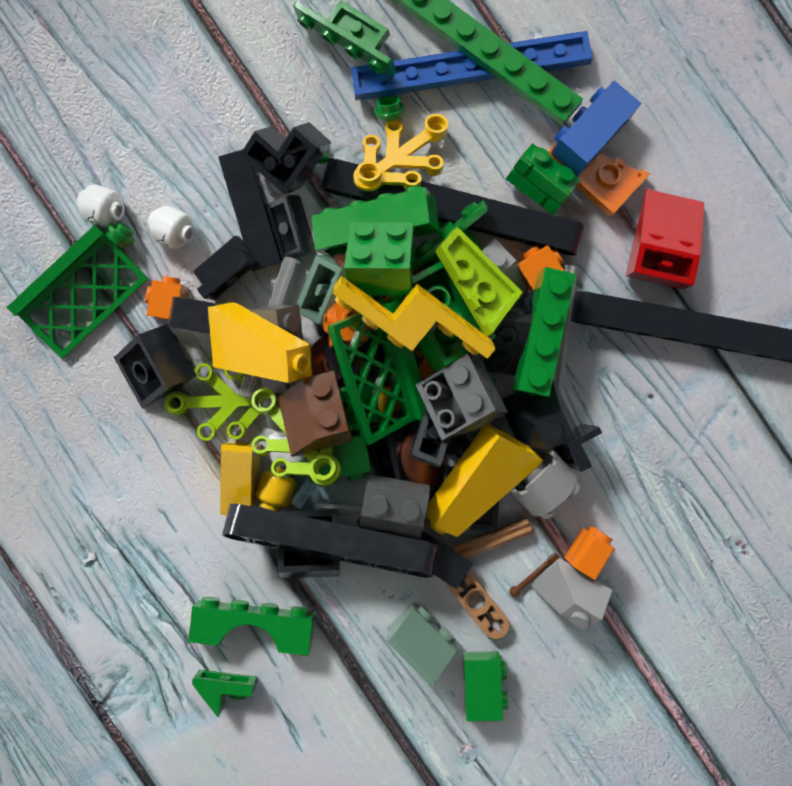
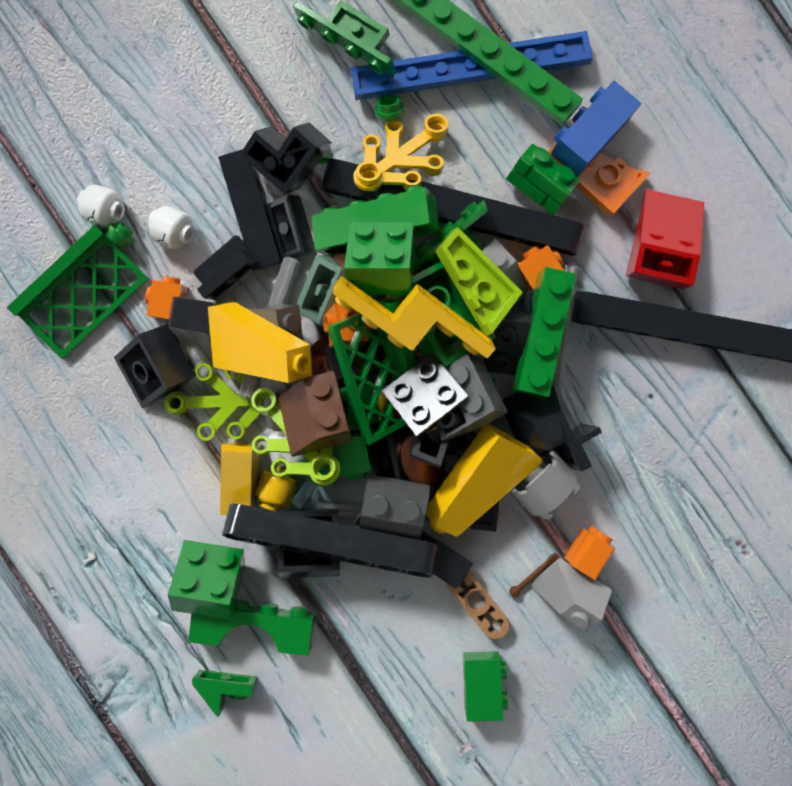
(207, 580): none -> green brick
(422, 642): sand green slope -> none
(425, 395): none -> hinge
(494, 539): medium nougat axle -> none

